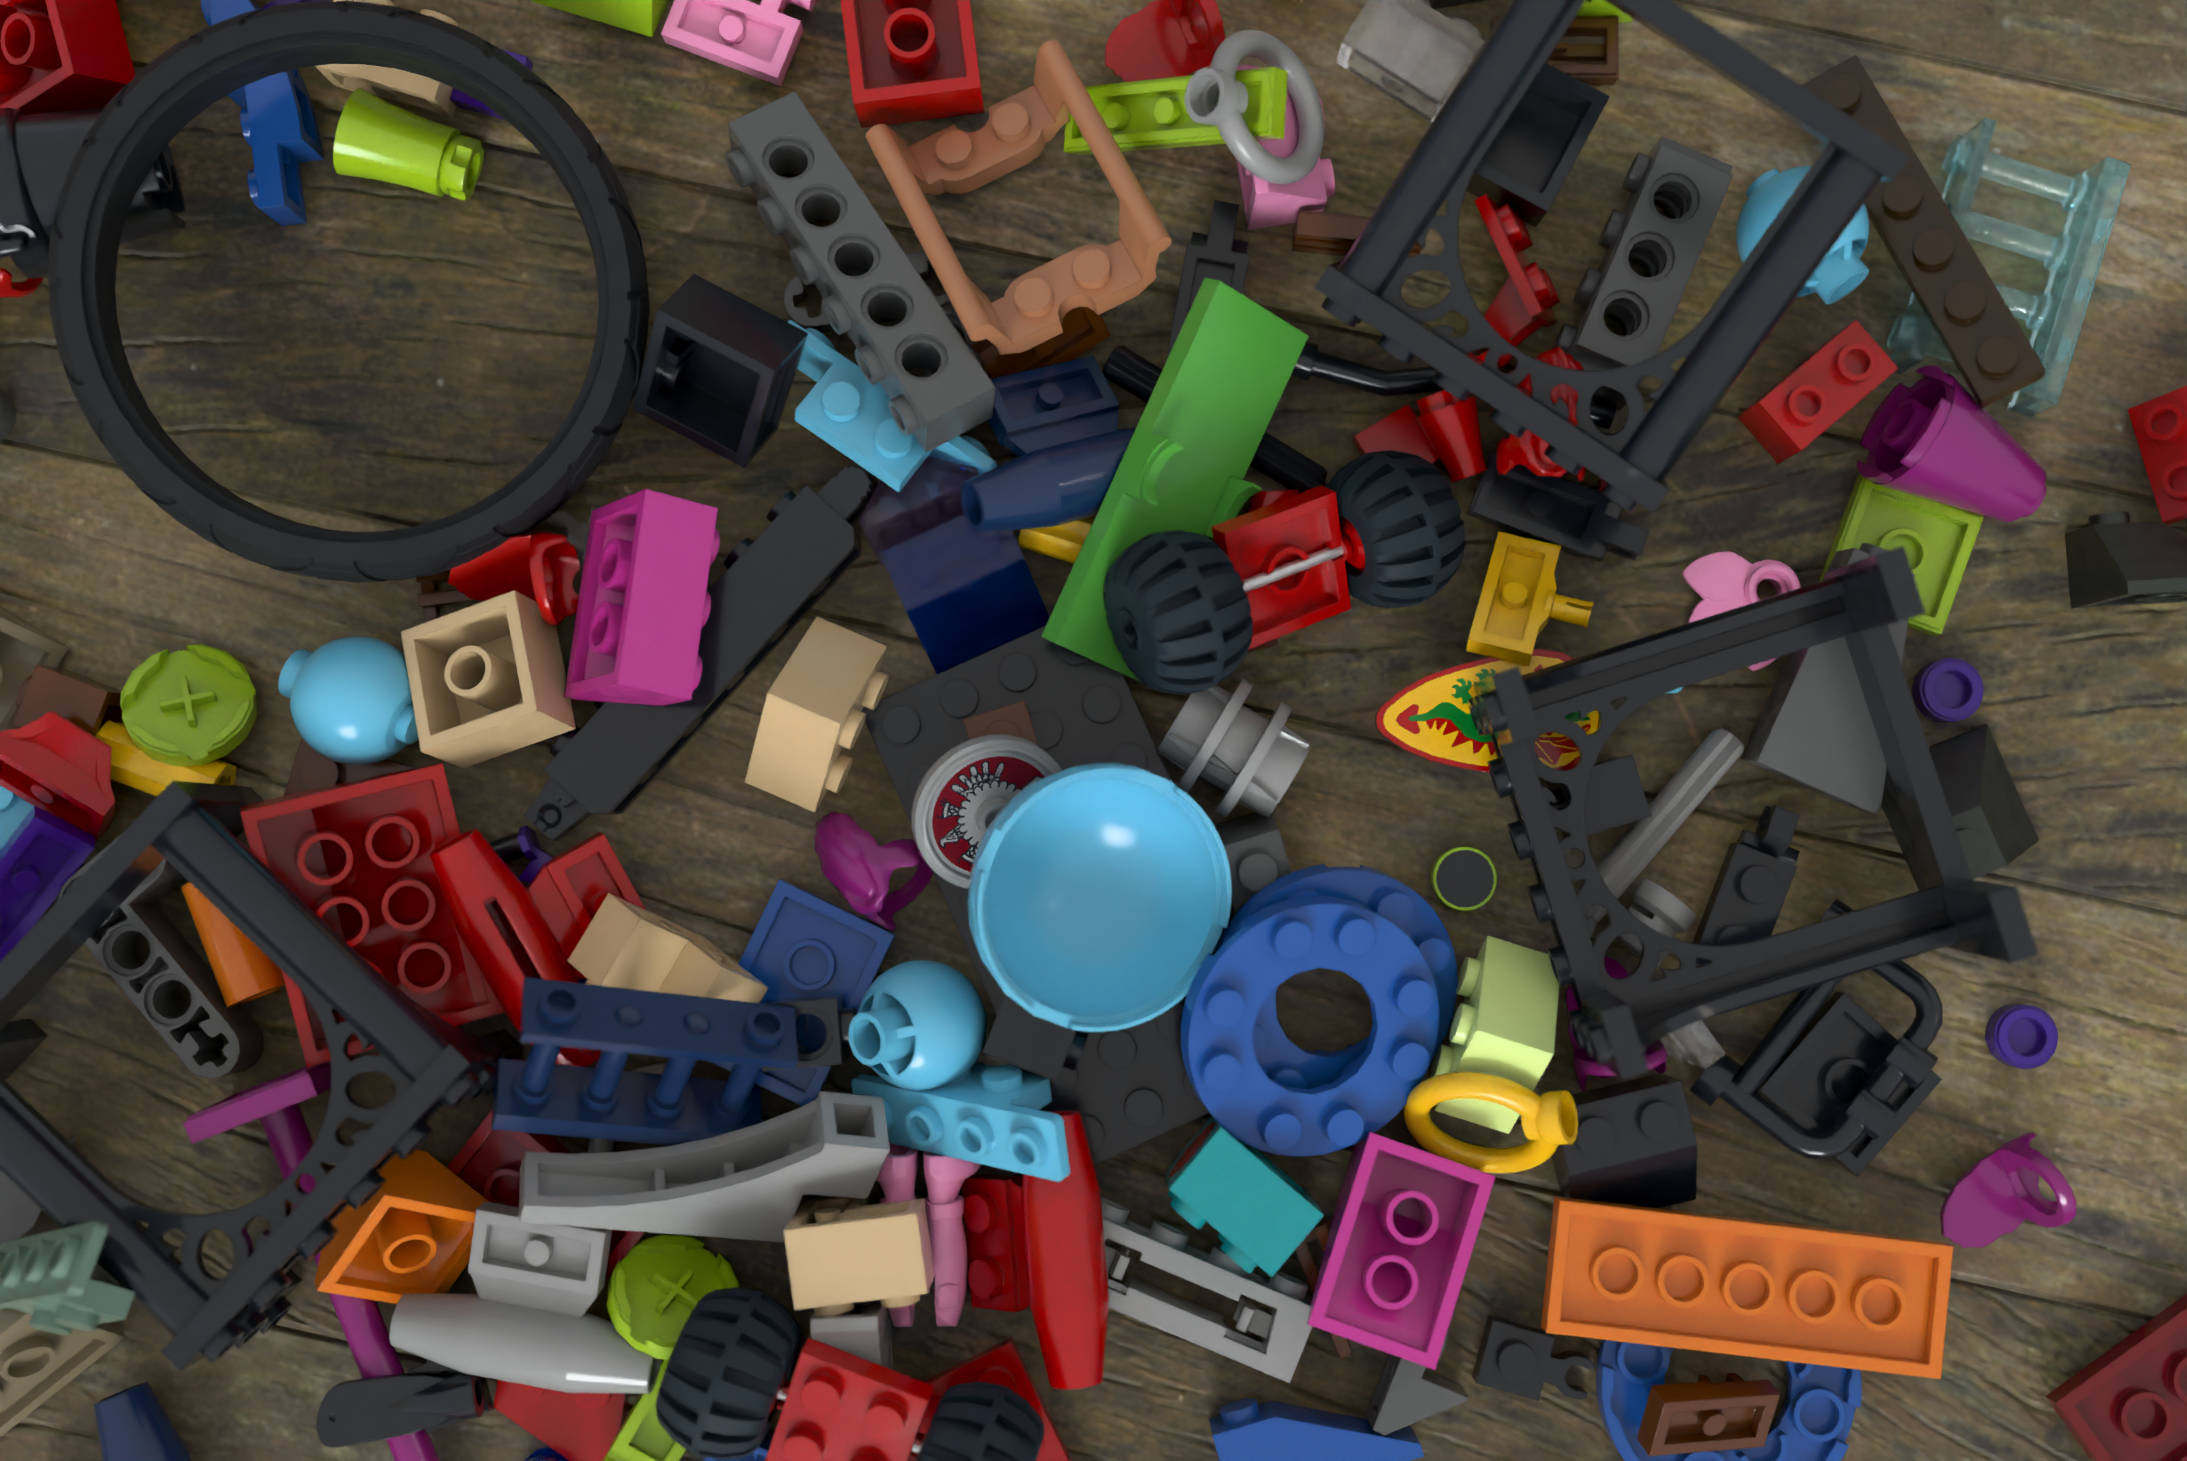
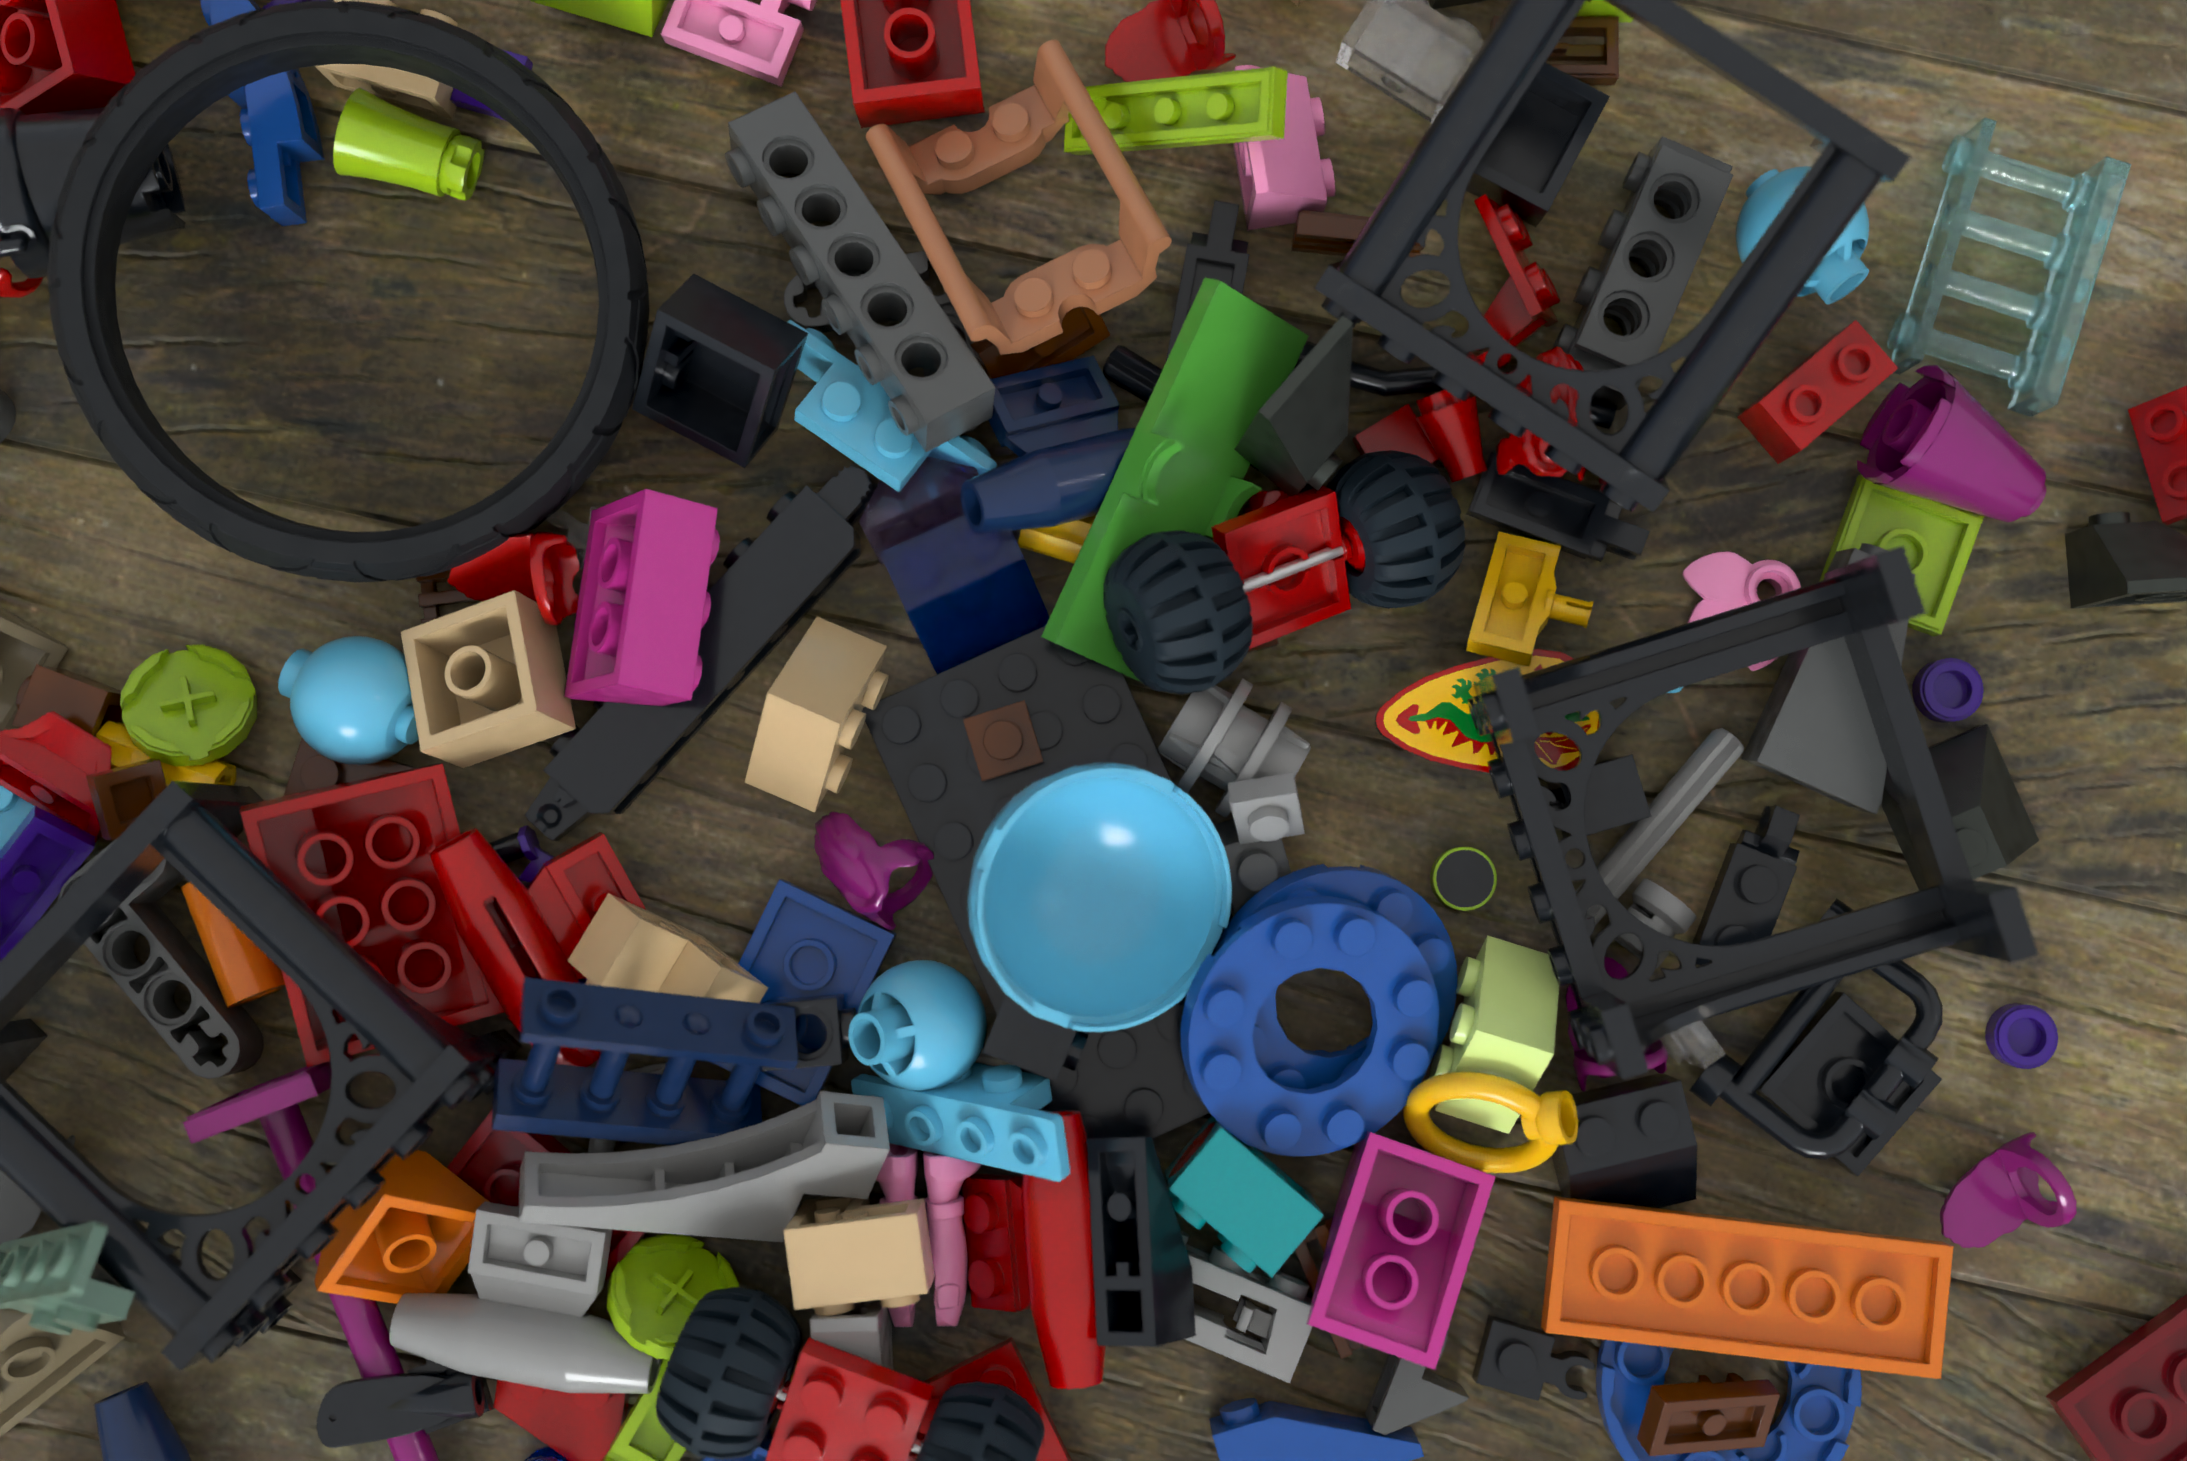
(124, 794): none -> reddish brown plate
(967, 793): light grey shield -> none
(1136, 1248): none -> black slope
(1220, 100): light grey piece -> none
(1266, 808): none -> light grey plate
(1305, 417): none -> pearl dark grey slope
(1936, 253): dark brown plate -> none

